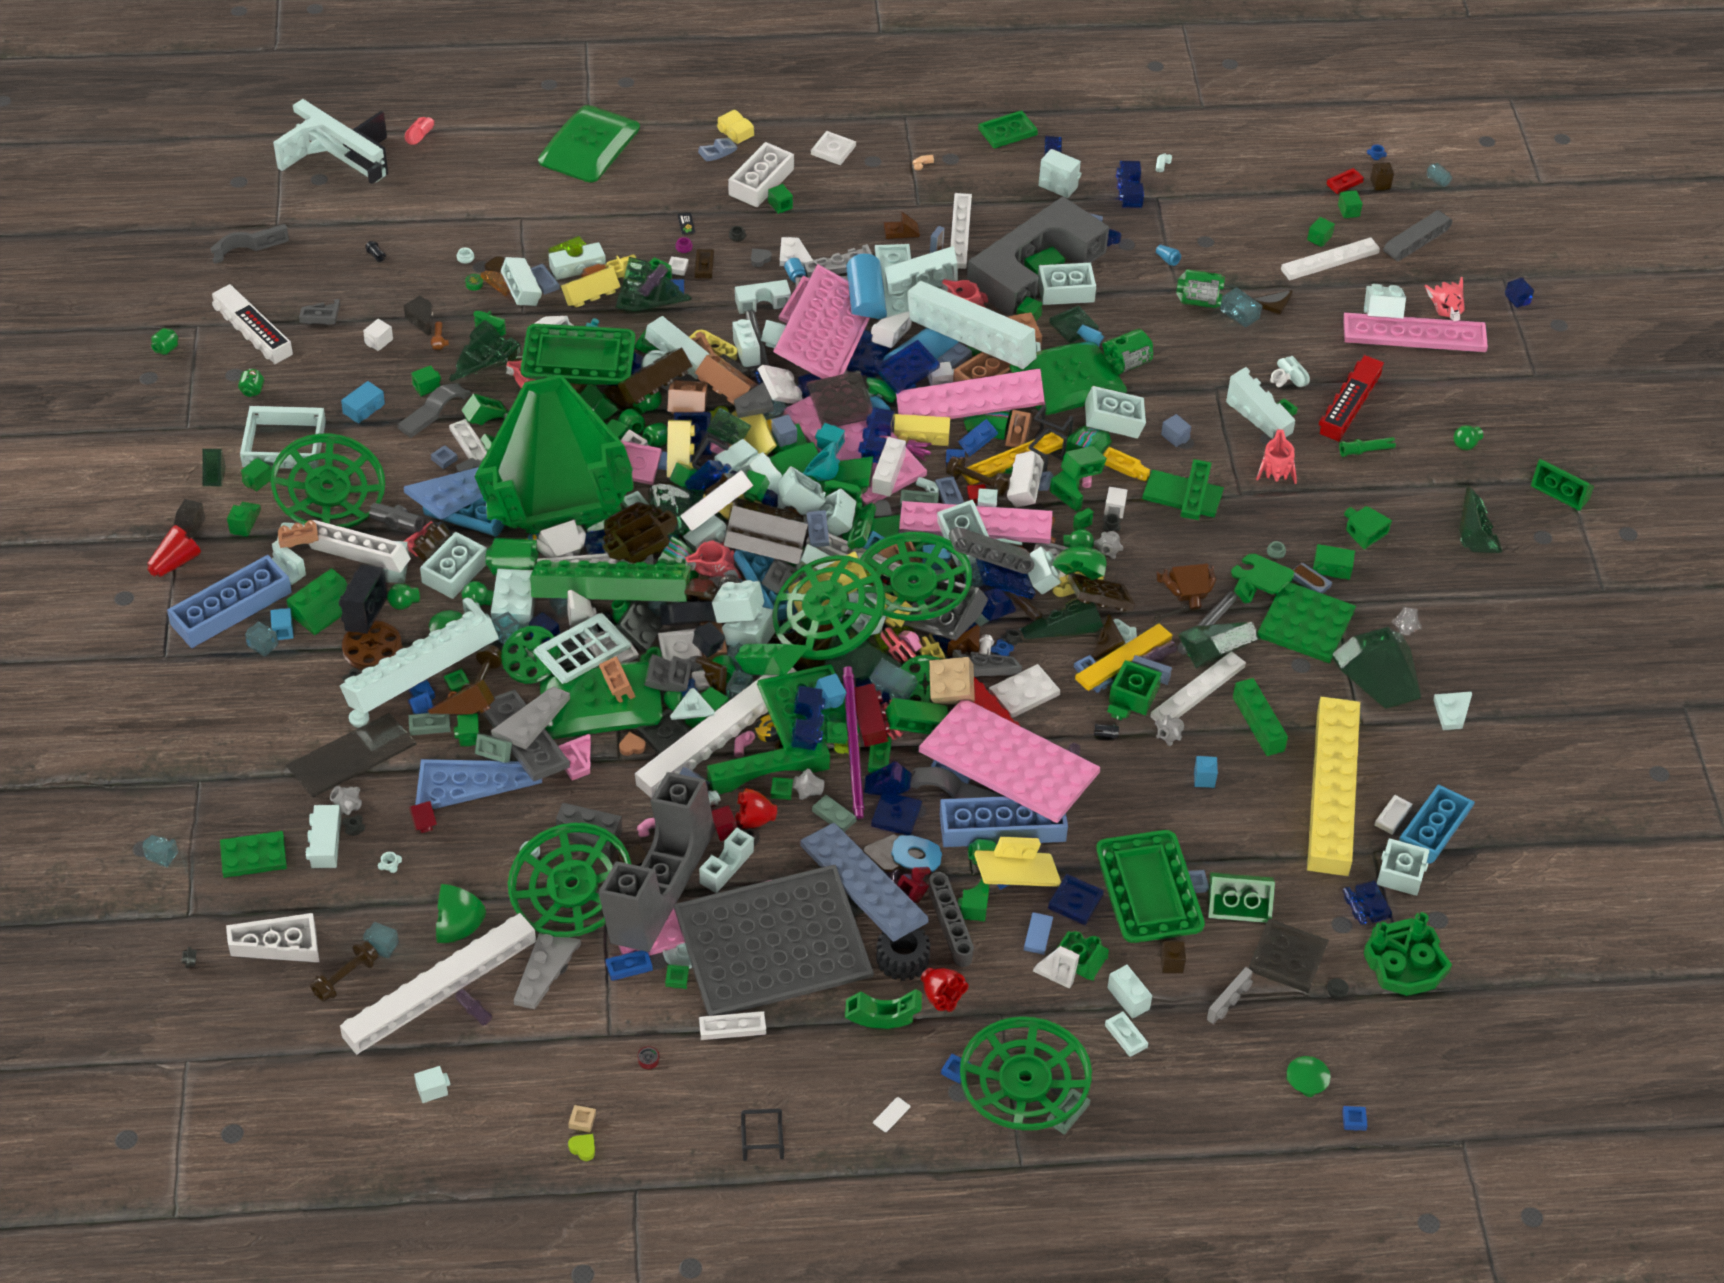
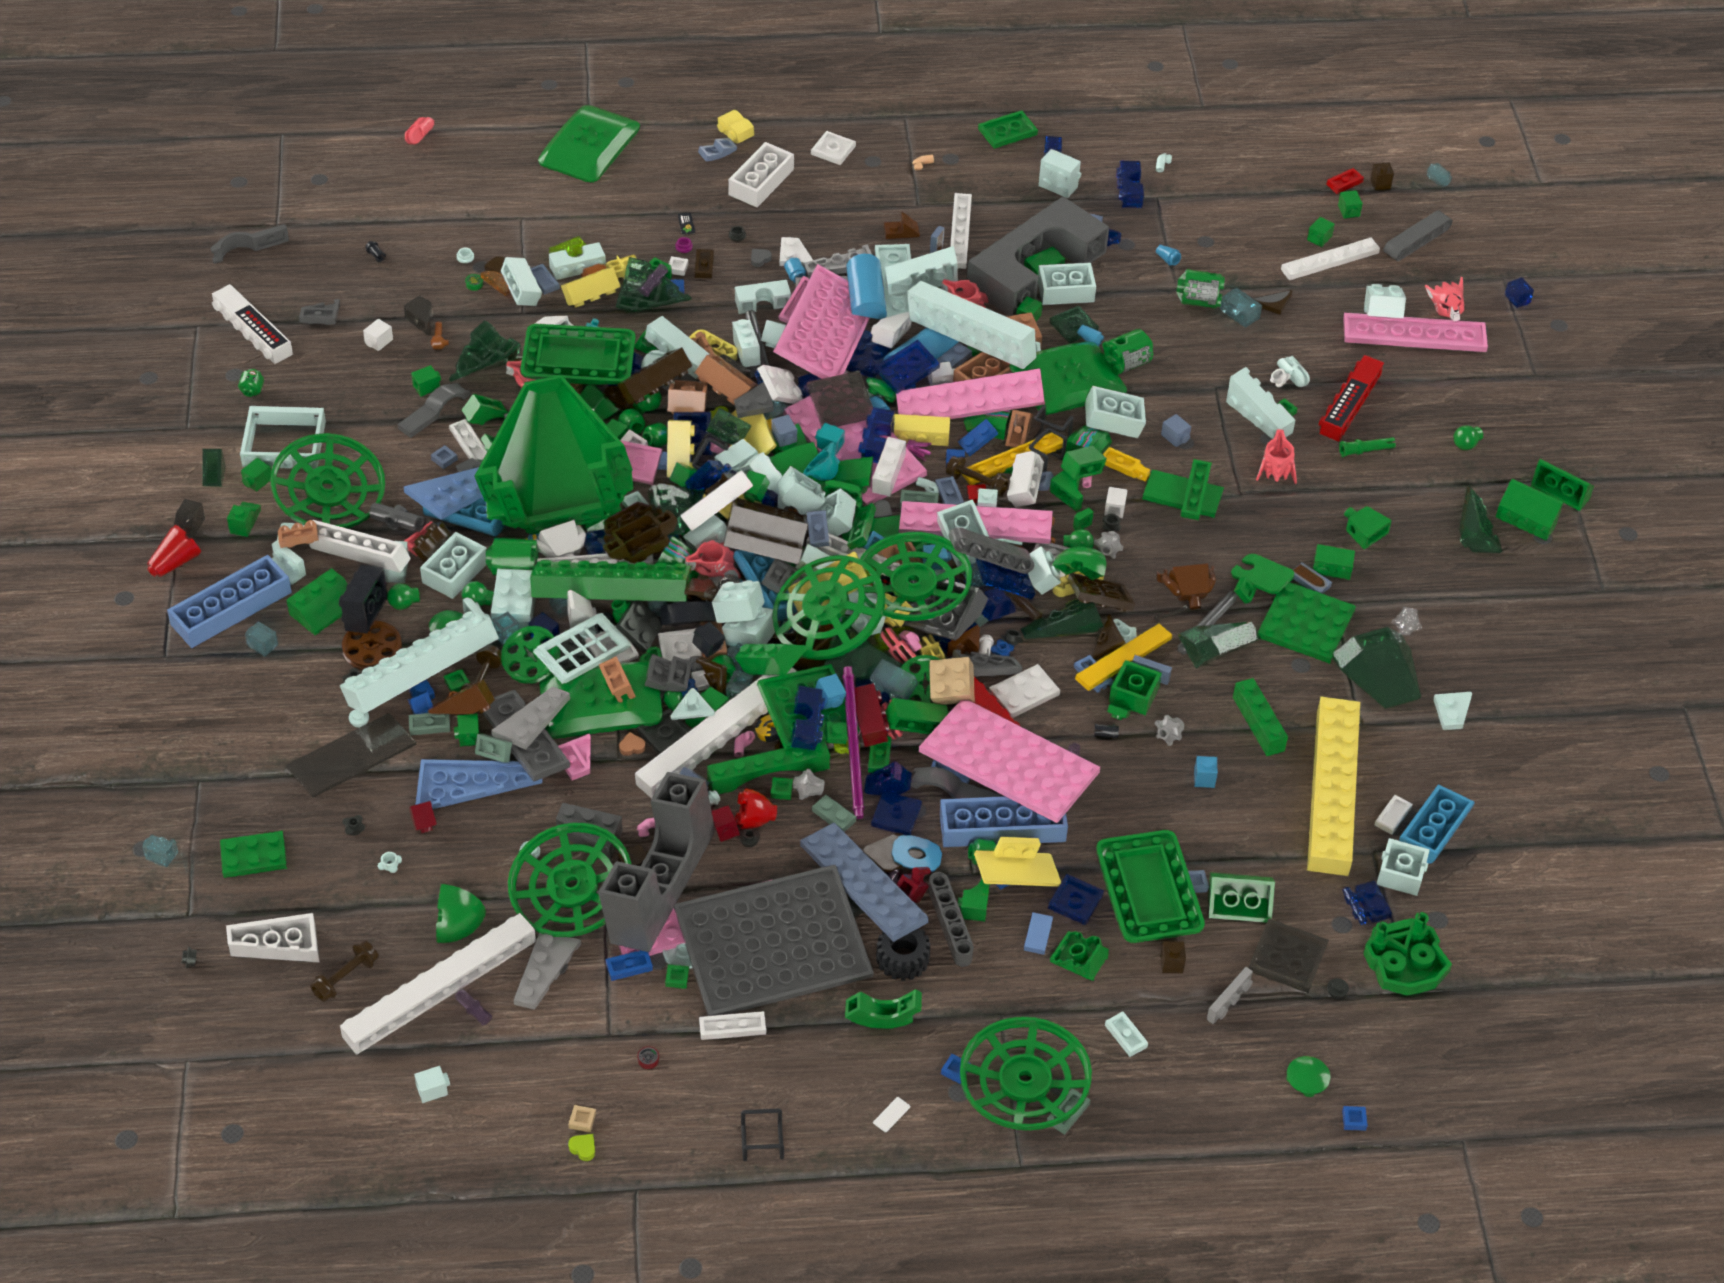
(164, 341): green head -> none
(282, 623): dark azure brick -> none
(324, 836): light aqua brick -> none
(346, 798): light grey rock -> none
(355, 147): light aqua piece -> none
(363, 402): dark azure brick -> none
(382, 938): clear light blue brick -> none
(498, 323): green arm -> none
(736, 851): light aqua arch -> none
(780, 198): green brick -> none
(943, 987): red piece -> none
(1059, 966): white wing -> none
(1129, 991): light aqua brick -> none
(1158, 653): pin -> none
(1199, 687): white plate -> none
(1276, 550): sand green plate -> none
(1376, 152): blue plate -> none
(1529, 509): none -> green slope

